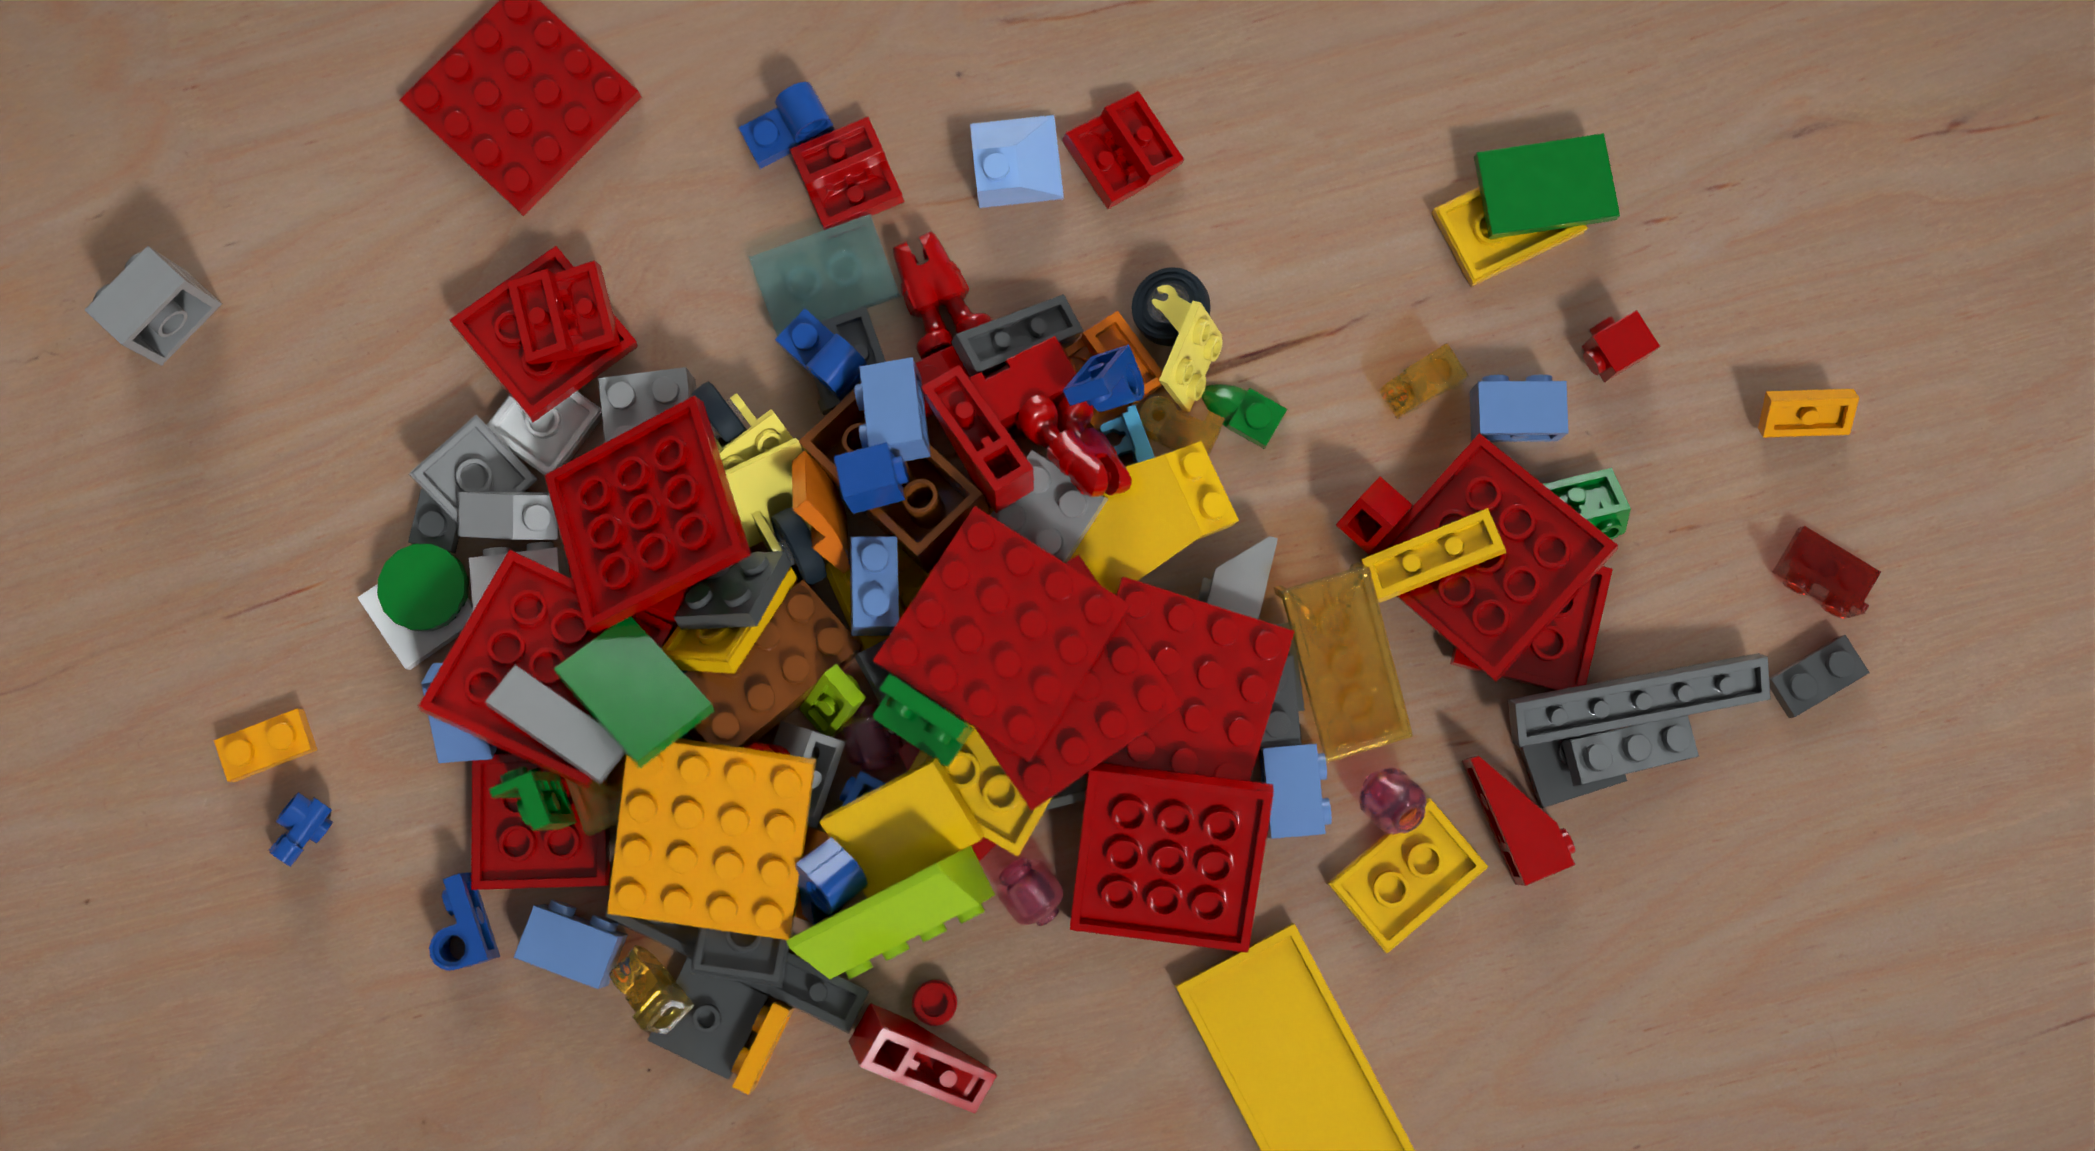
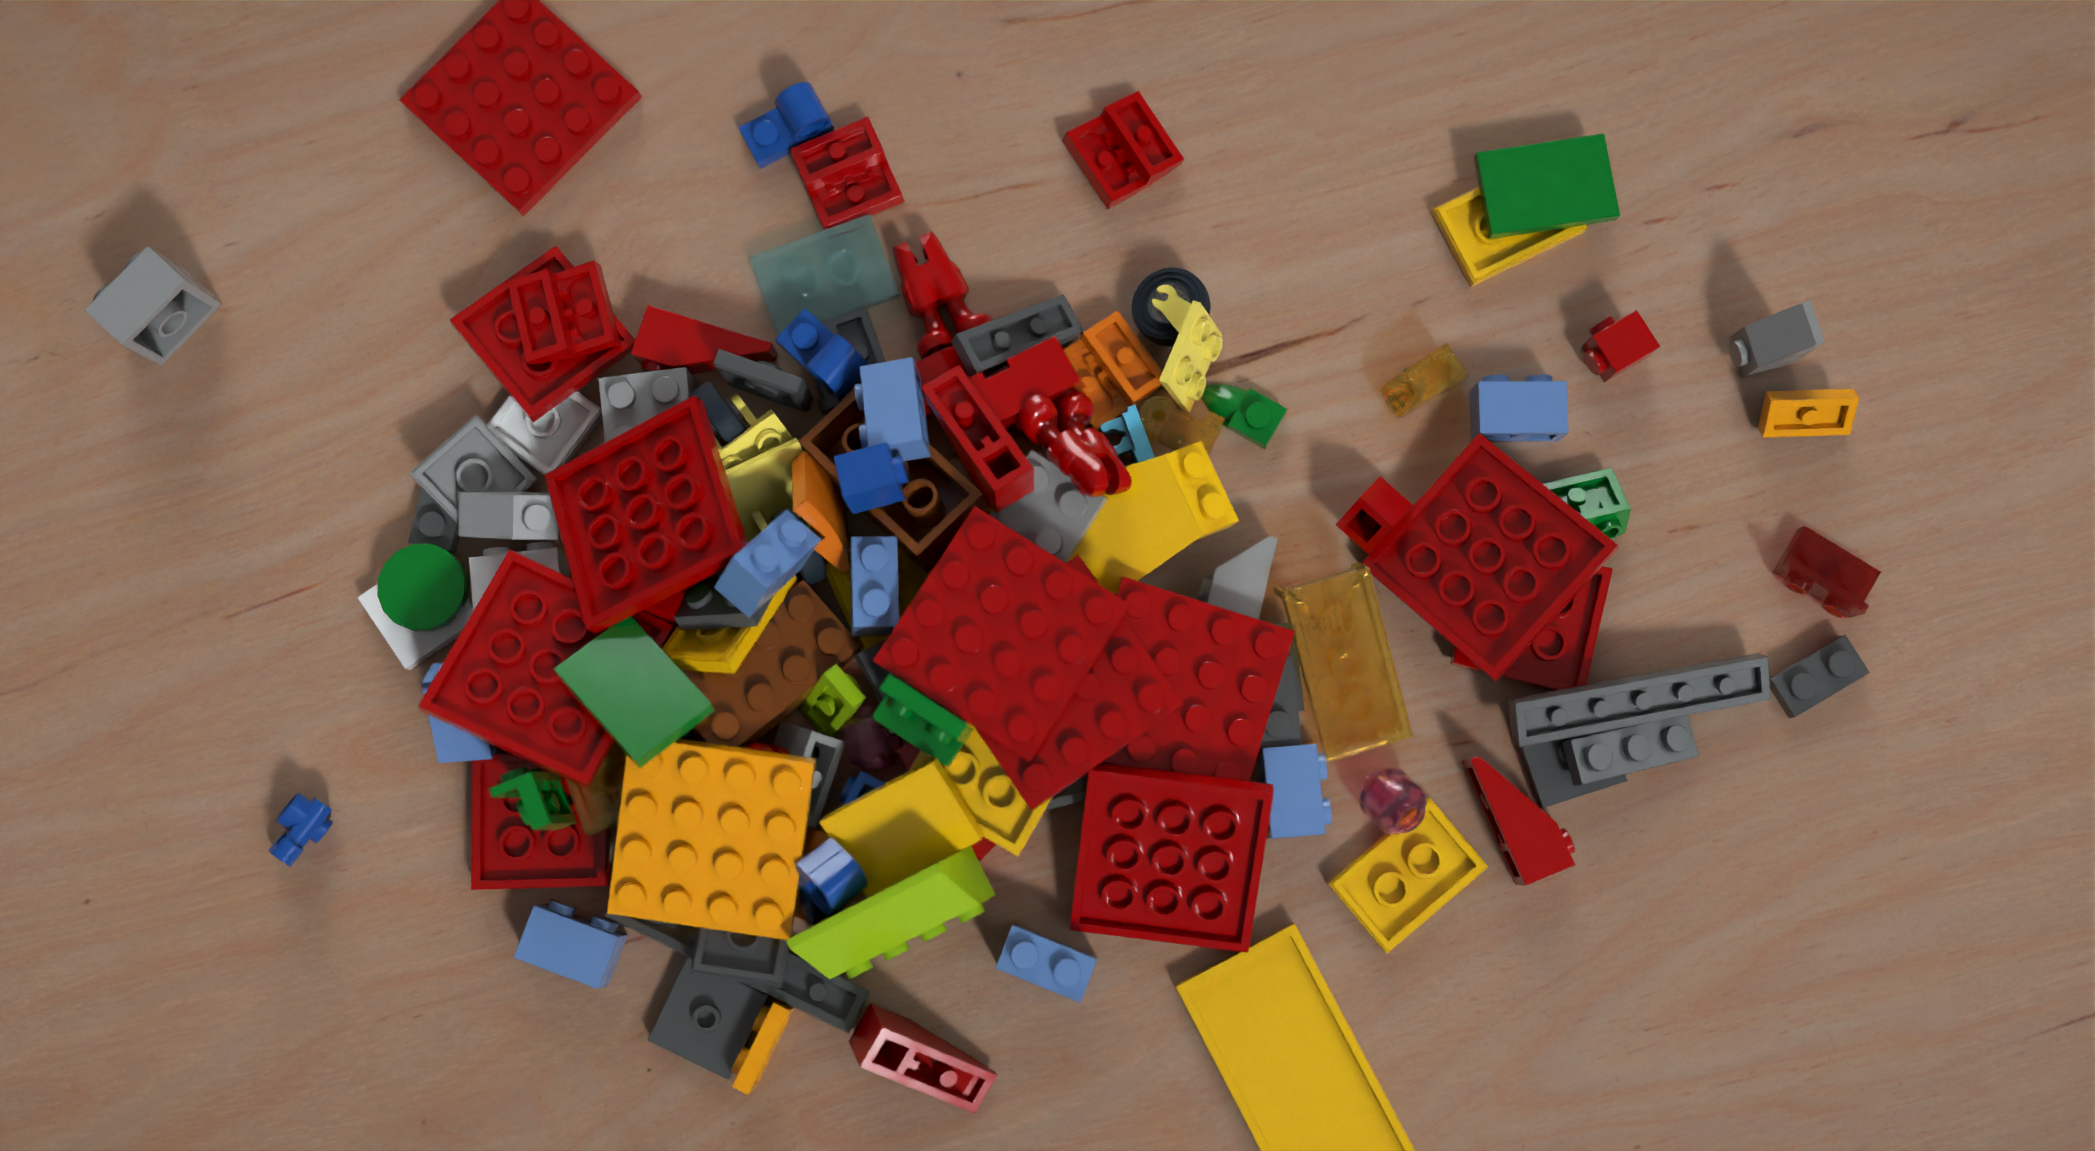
(265, 745): light orange plate -> none
(471, 927): blue plate -> none
(555, 724): light grey tile -> none
(650, 991): clear yellow leg -> none
(679, 342): none -> red slope
(763, 380): none -> dark grey plate
(767, 563): none -> medium blue brick
(934, 1002): red tile -> none
(1016, 161): light blue slope -> none
(1029, 892): clear pink head -> none
(1046, 962): none -> medium blue brick
(1107, 381): blue plate -> none
(1434, 555): yellow plate -> none
(1776, 340): none -> light grey slope

